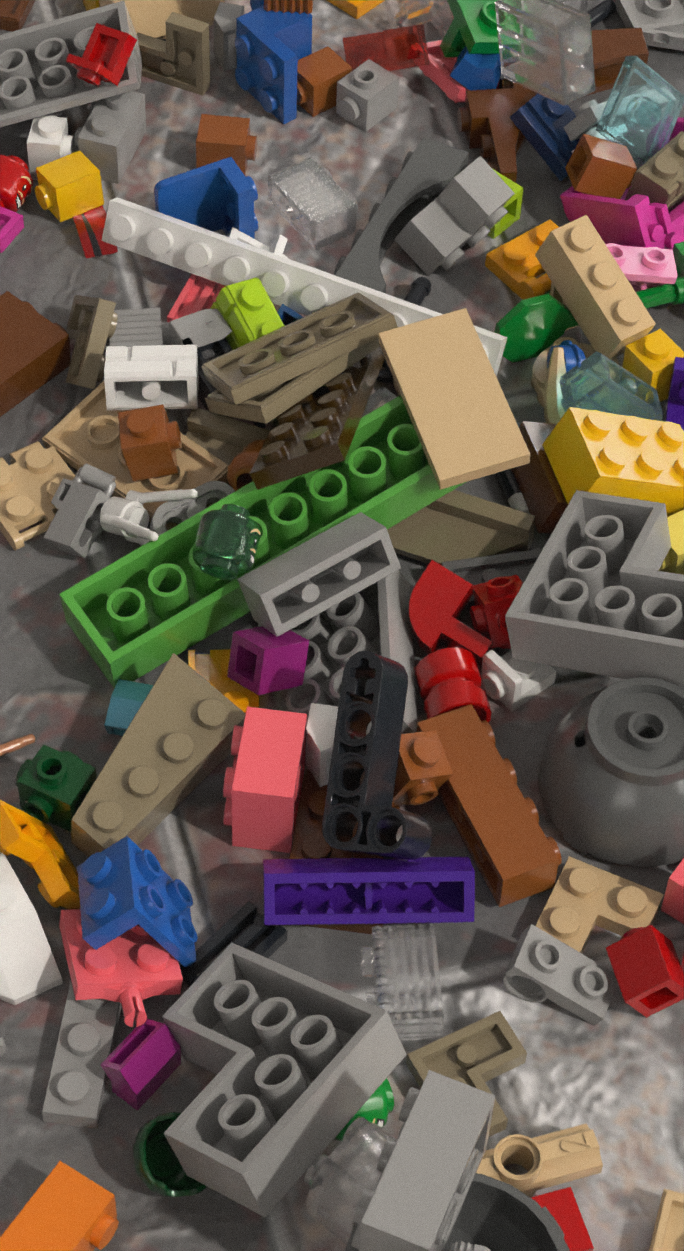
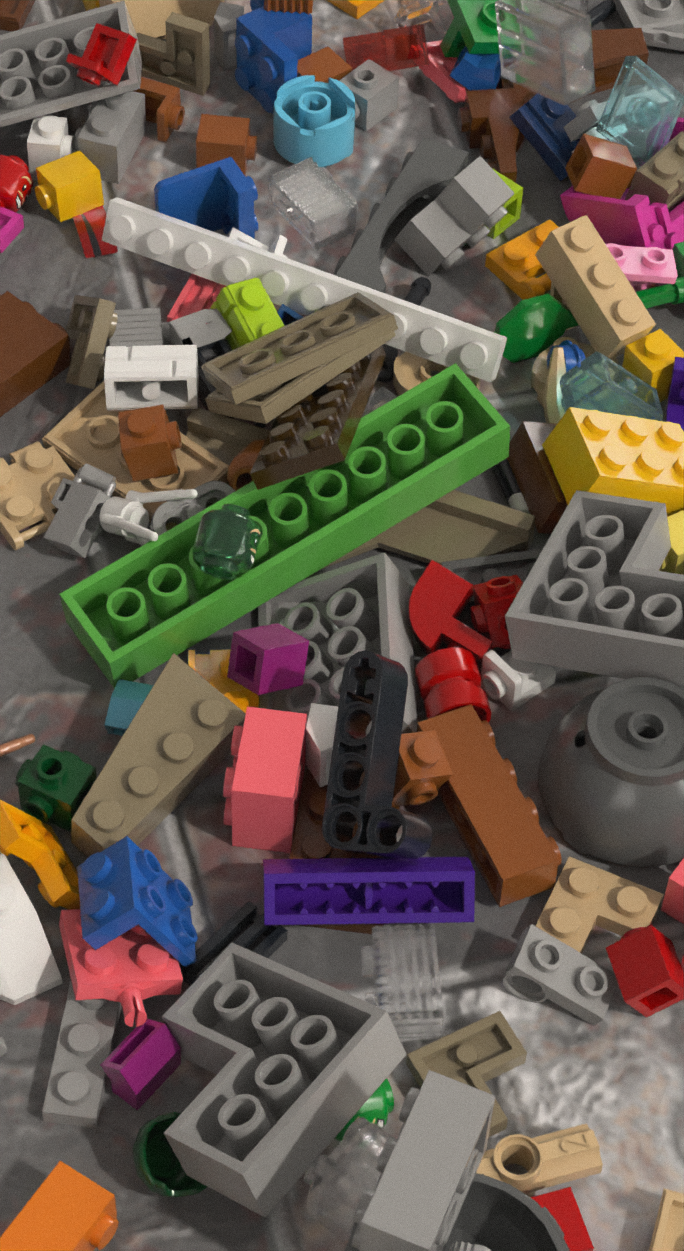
(162, 107): none -> dark orange bracket
(314, 120): none -> medium azure brick
(319, 573): light grey brick -> none
(453, 398): tan tile -> none

